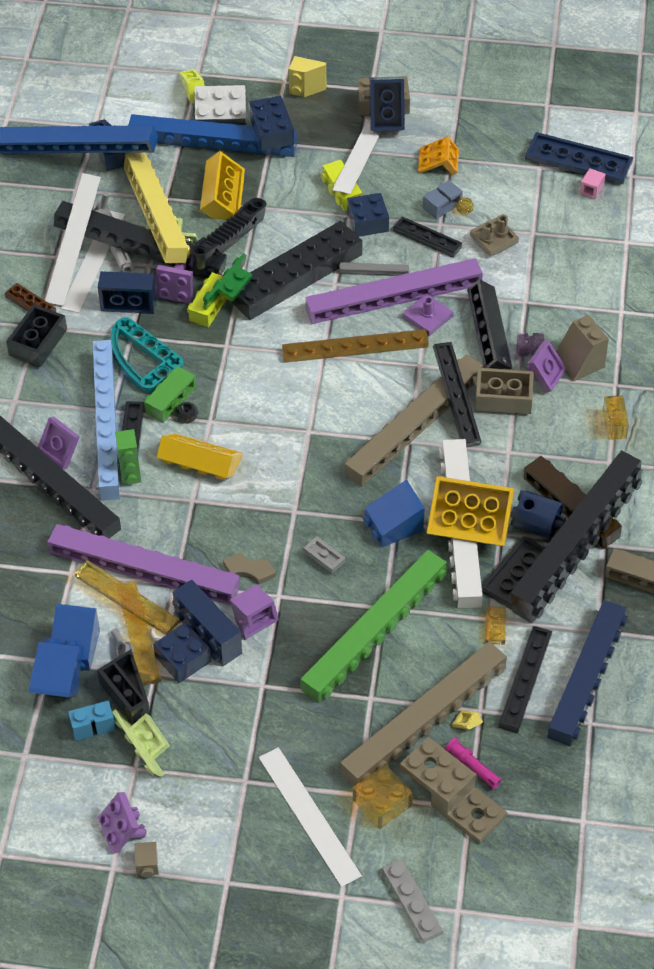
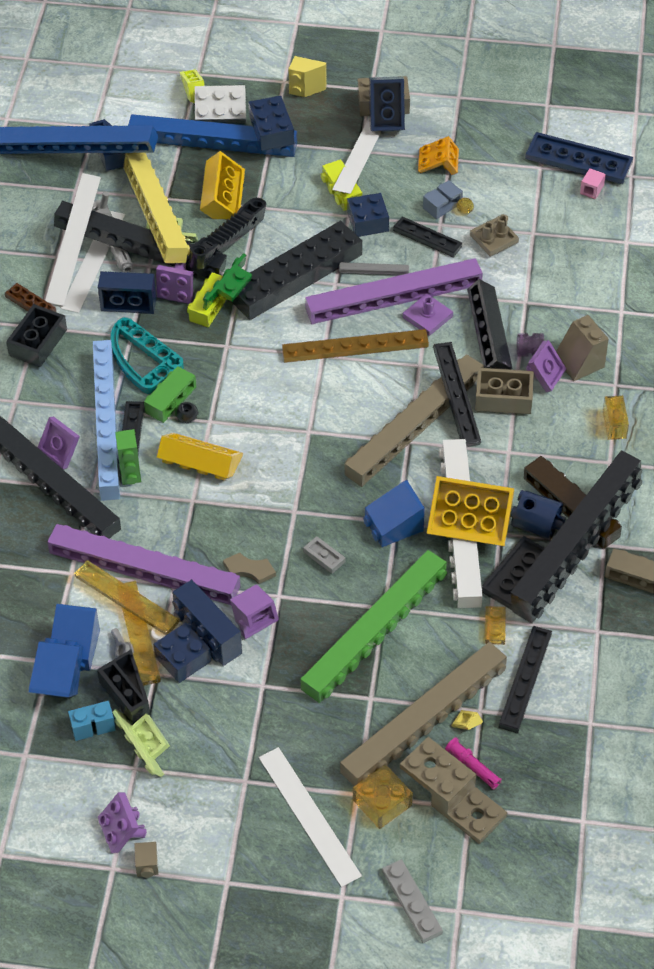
(586, 673): dark blue brick -> none

